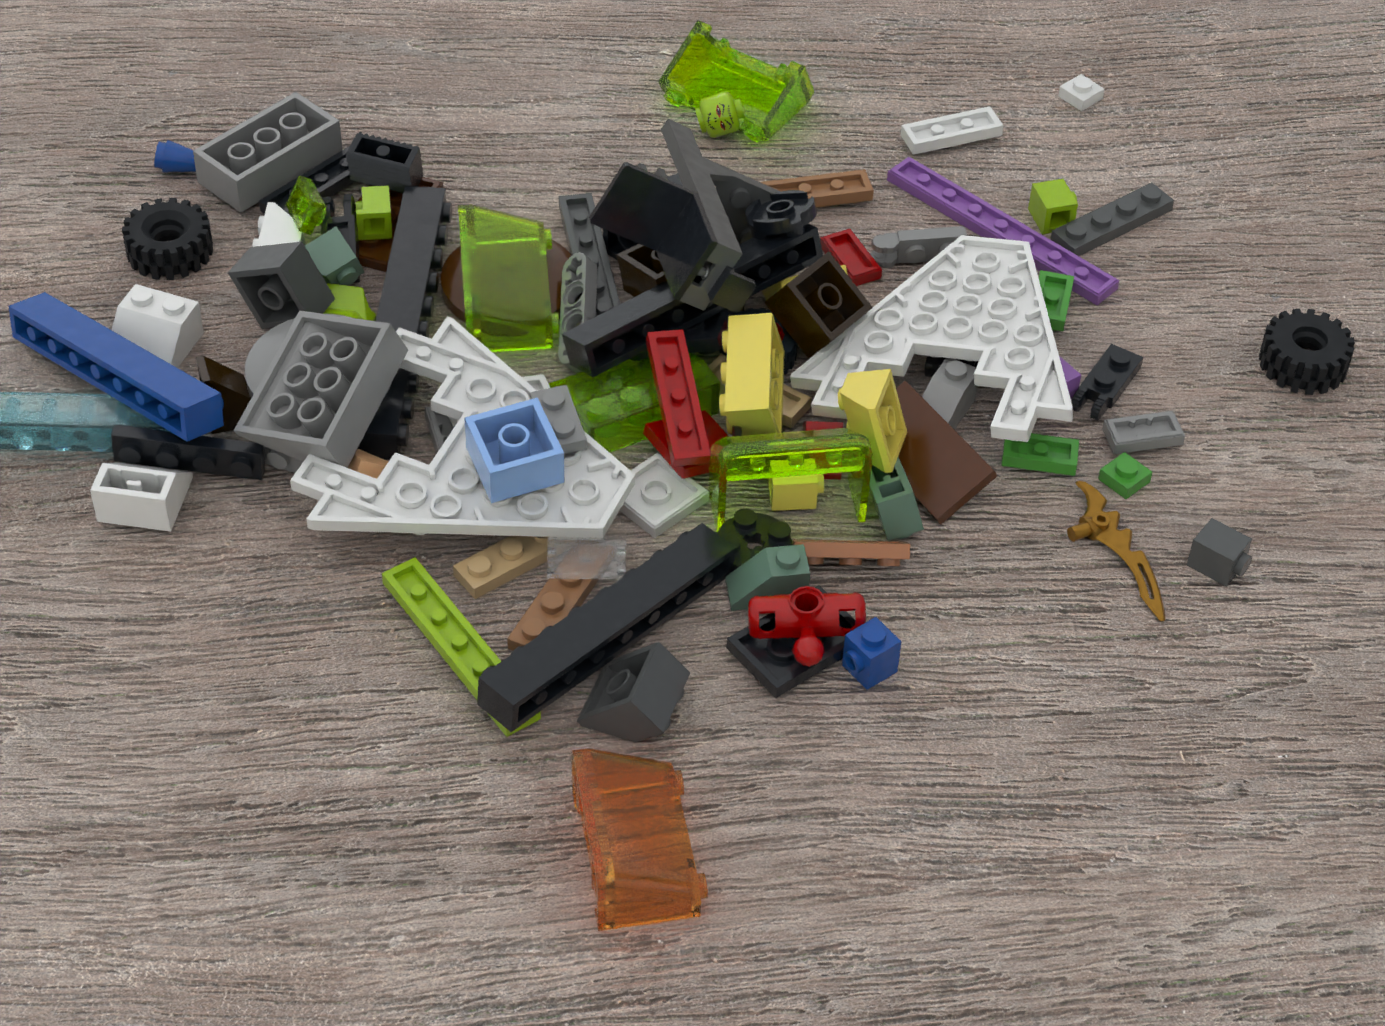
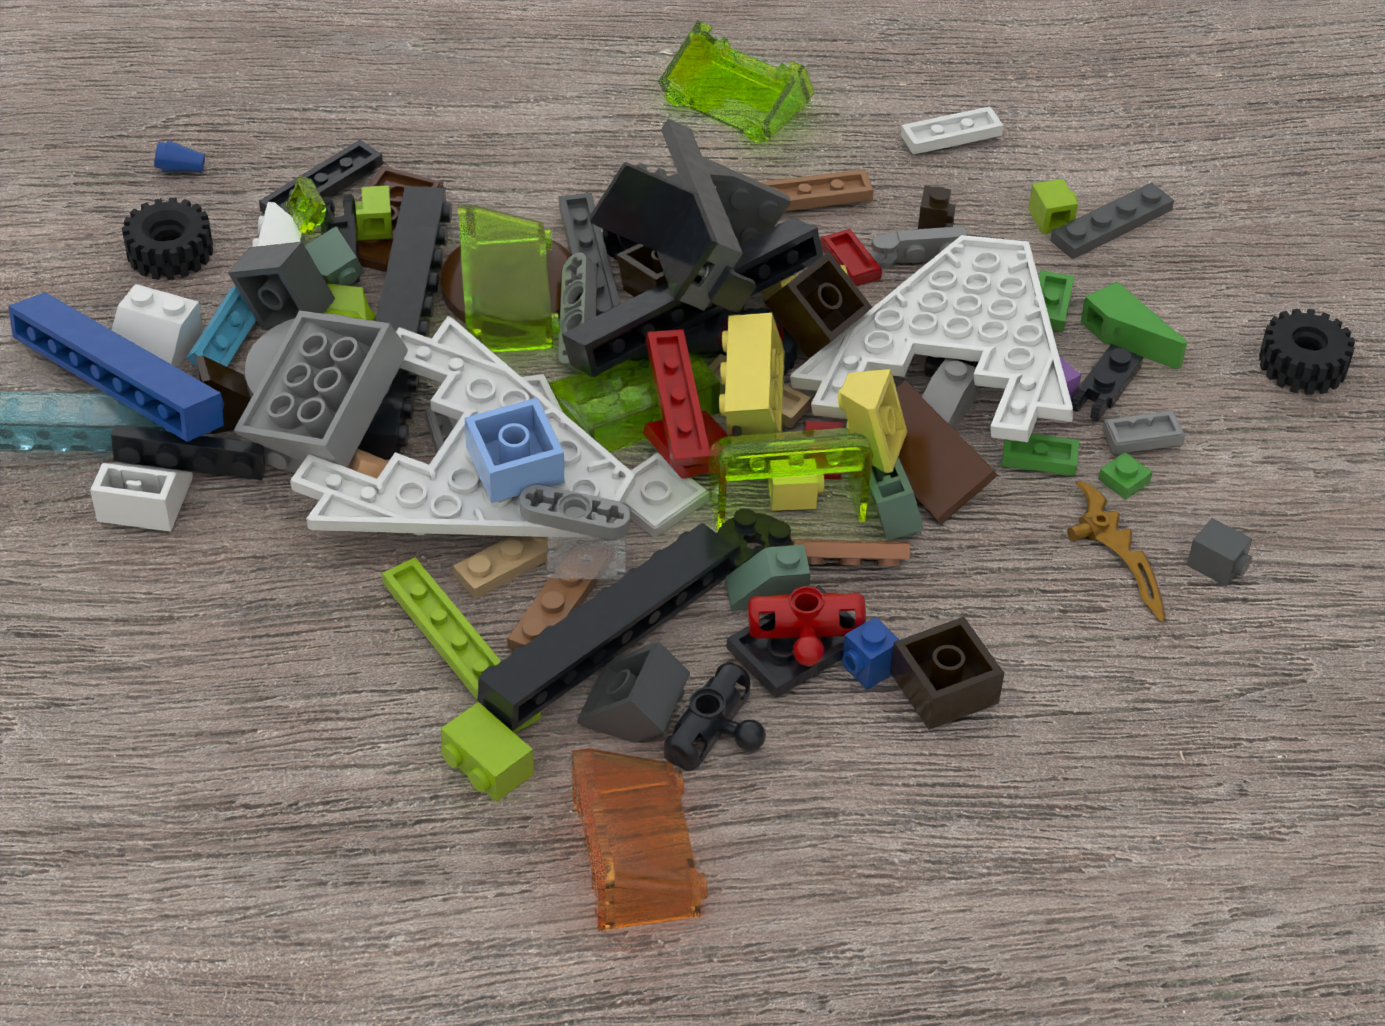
(225, 330): none -> medium azure plate
(267, 151): light grey brick -> none
(384, 162): black brick -> none
(486, 752): none -> lime brick
(562, 417): light grey plate -> none
(584, 524): none -> light grey beam
(719, 114): lime head -> none
(723, 703): none -> black piece
(784, 214): black plate -> none
(936, 208): none -> dark brown brick
(946, 672): none -> dark brown brick
(993, 223): medium lavender tile -> none
(1081, 92): white plate -> none
(1124, 321): none -> bright green slope

